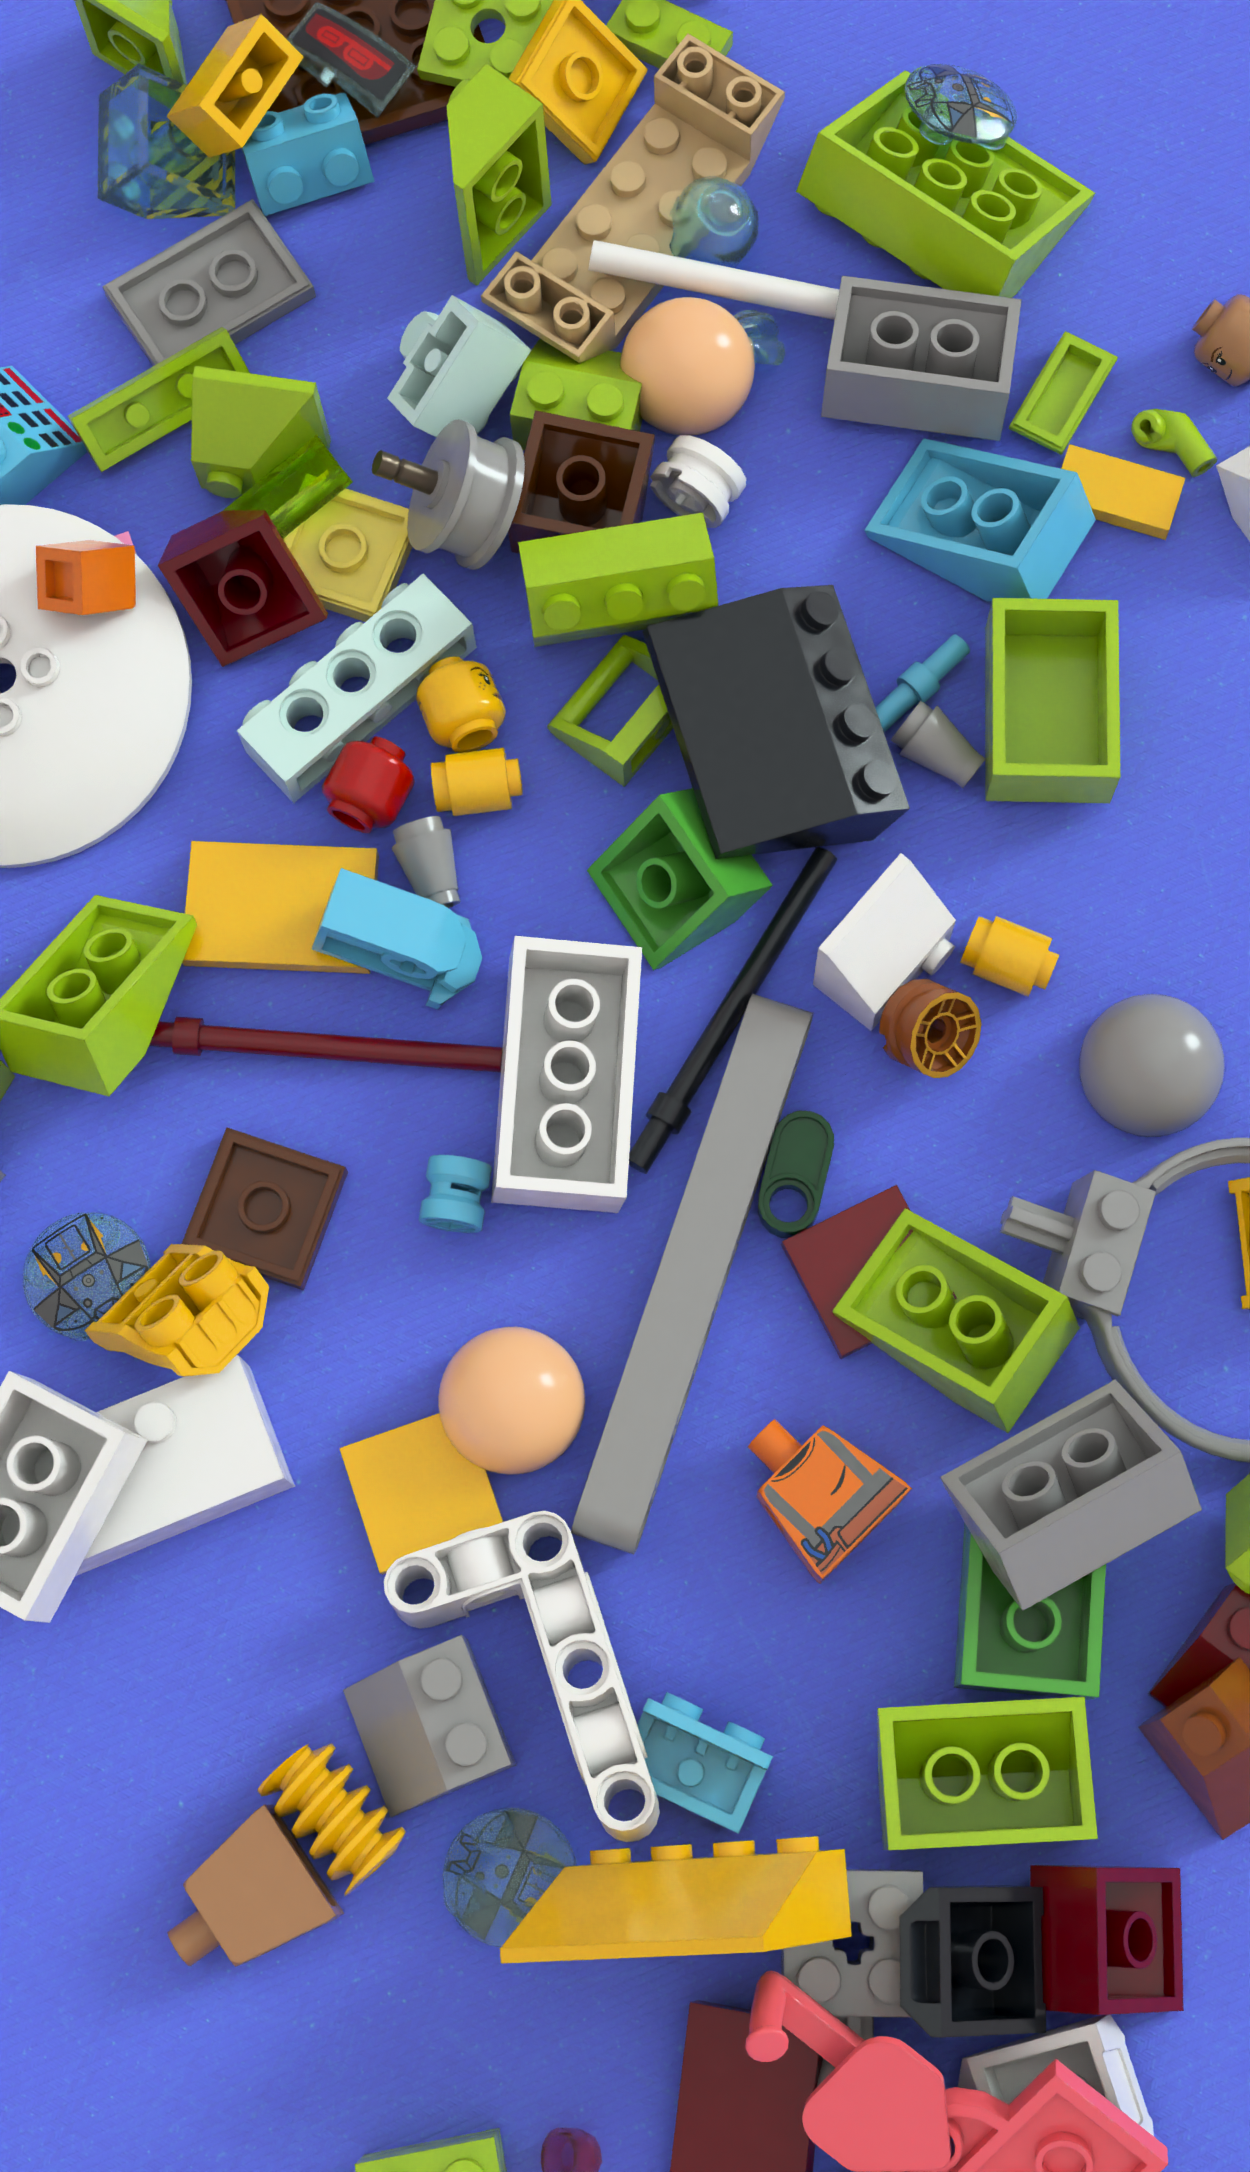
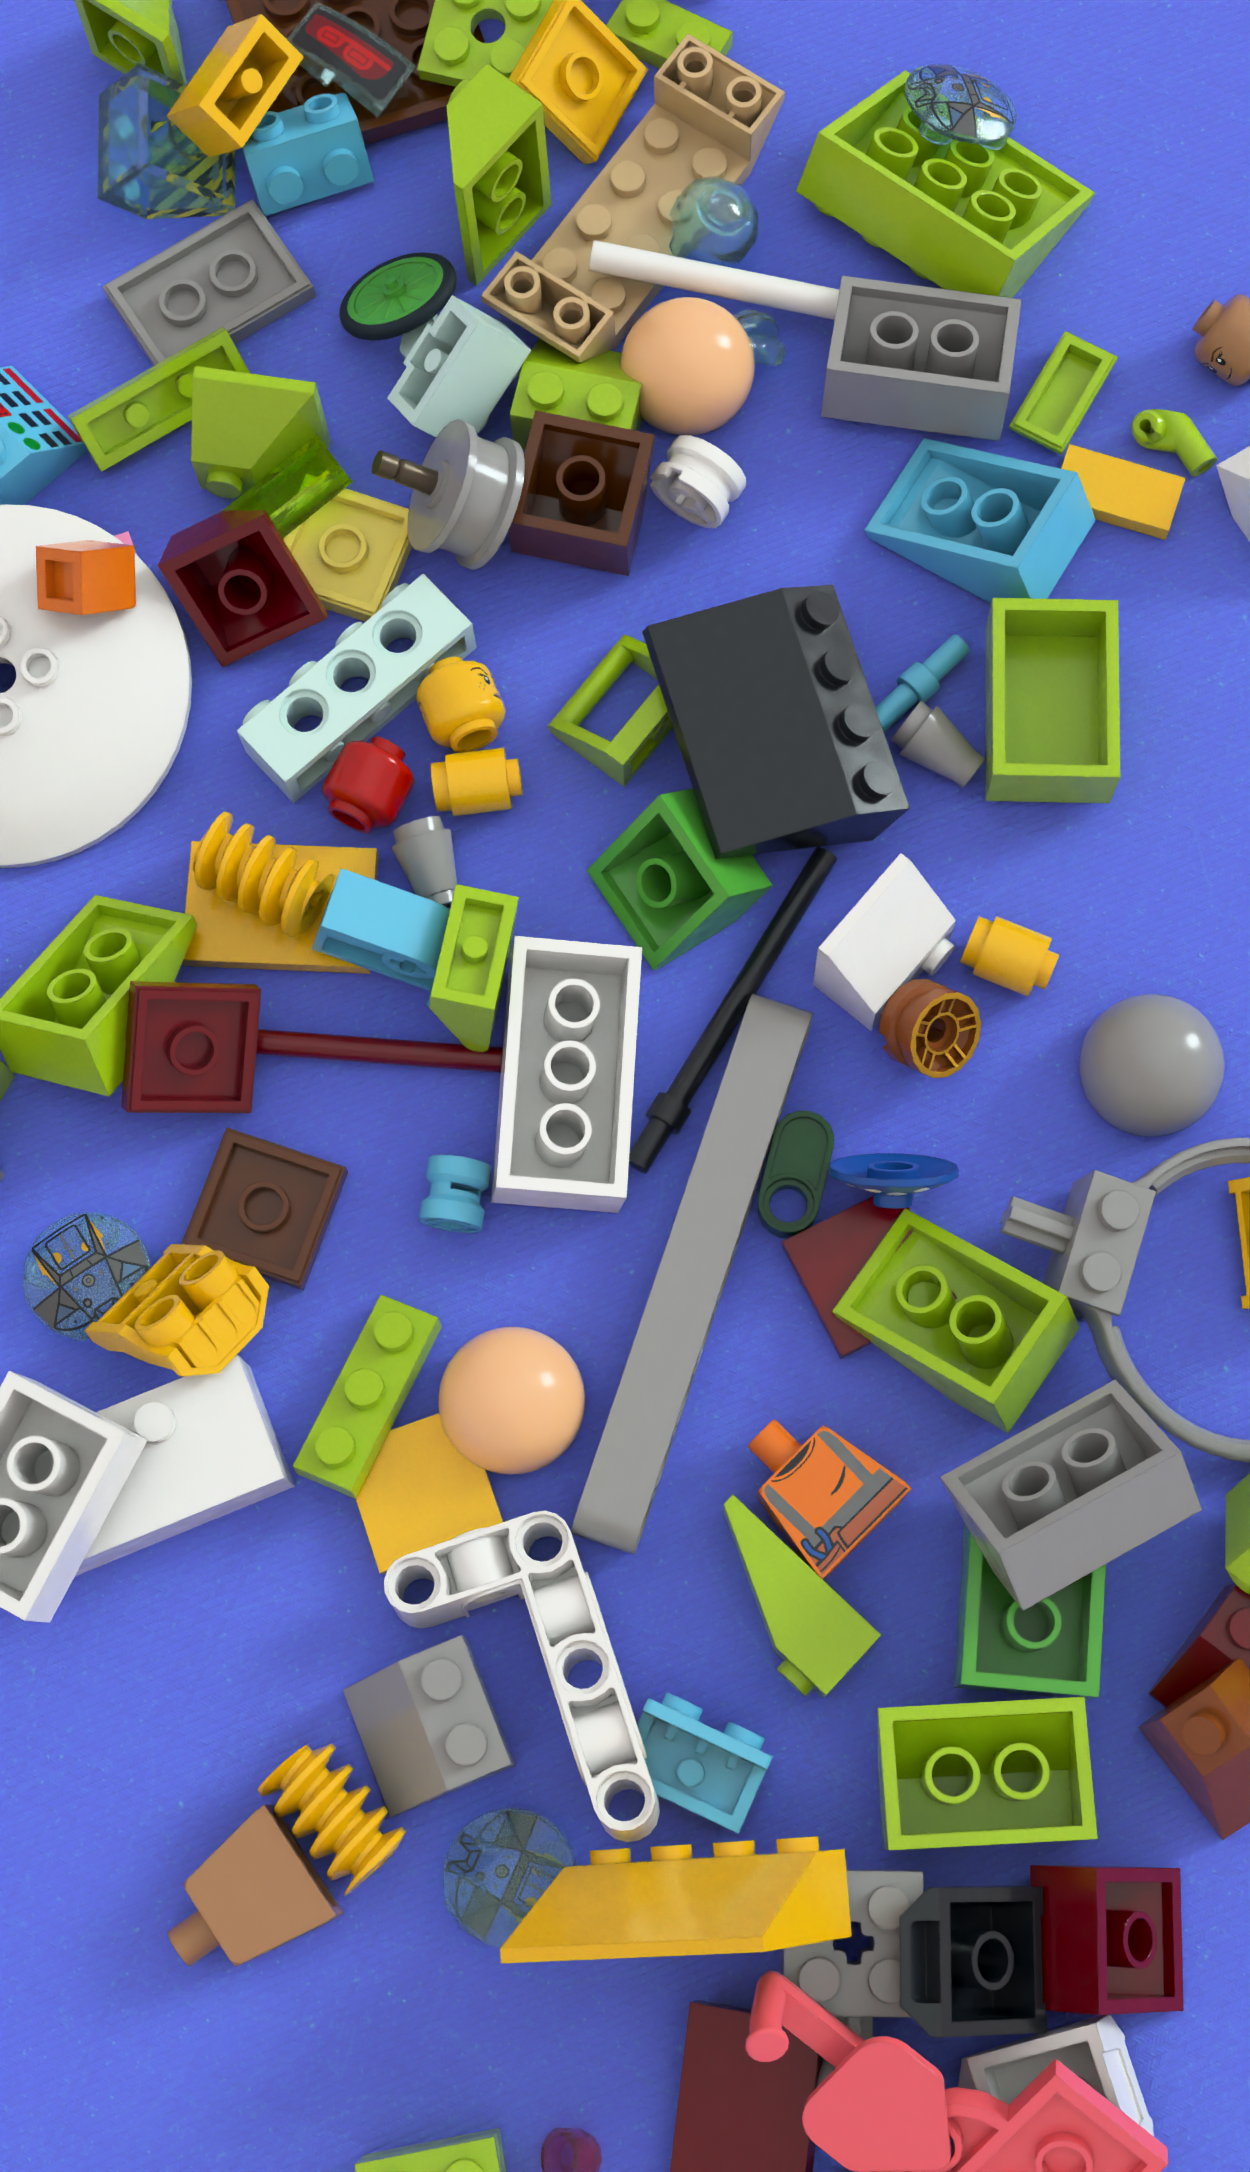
(190, 1047): none -> dark red tile
(258, 878): none -> yellow piece
(367, 1396): none -> lime plate
(397, 296): none -> bright green wheel
(473, 964): none -> lime tile
(617, 578): lime slope -> none
(802, 1614): none -> lime slope
(893, 1175): none -> blue dish

